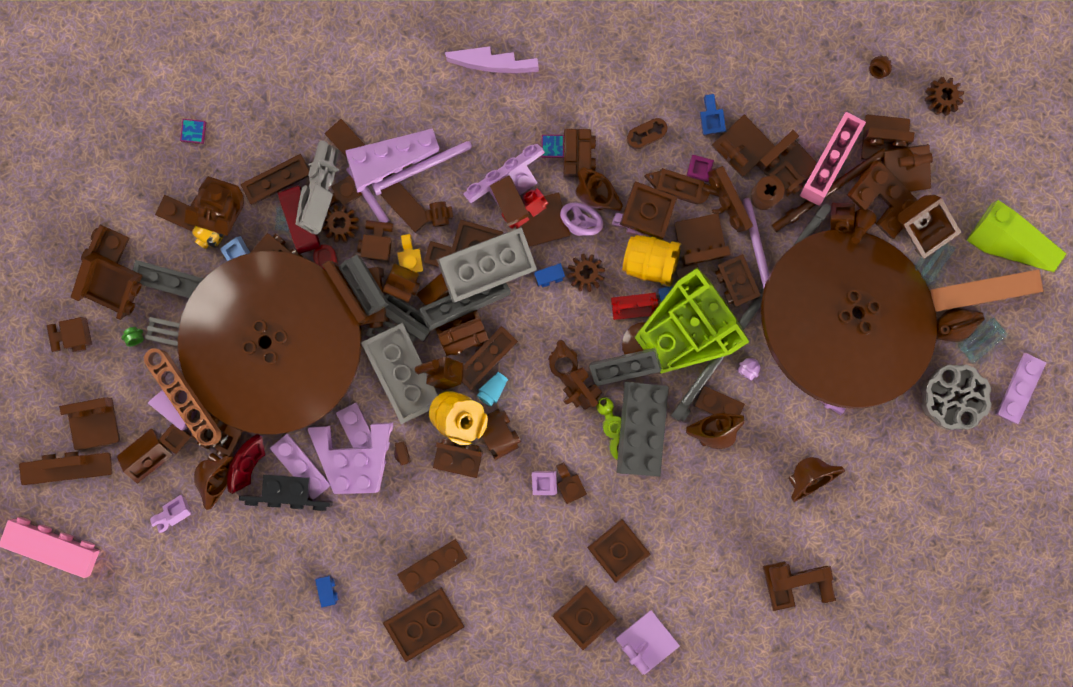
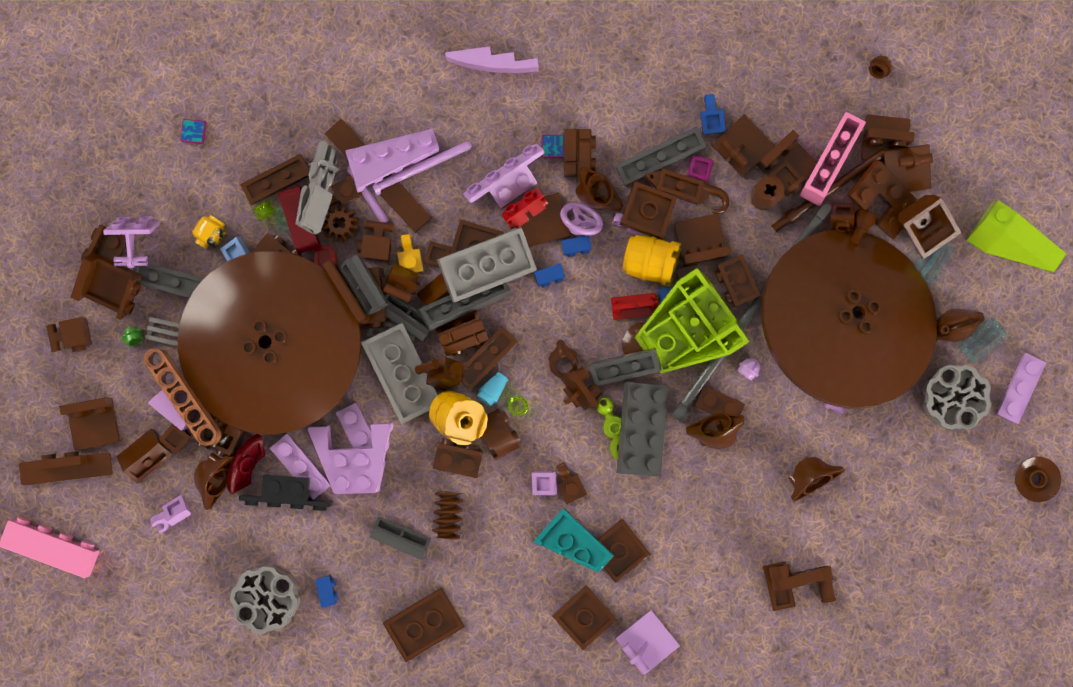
(129, 227): none -> lavender plate
(174, 212): reddish brown plate -> none
(215, 206): reddish brown brick -> none
(263, 210): none -> clear neon green bush
(272, 577): none -> light grey connector
(400, 538): none -> dark grey piece
(401, 453): reddish brown tile -> none
(432, 566): reddish brown plate -> none
(439, 214): reddish brown gear -> none
(447, 514): none -> reddish brown piece
(509, 200): reddish brown tile -> none
(518, 412): none -> clear neon green bush
(571, 539): none -> teal wing
(576, 245): none -> blue piece
(592, 277): reddish brown gear -> none
(649, 138): reddish brown beam -> none
(660, 156): none -> dark grey plate
(729, 199): reddish brown plate -> none
(756, 241): lavender bar -> none
(938, 89): reddish brown gear -> none
(987, 290): nougat beam -> none
(1048, 483): none -> reddish brown dish

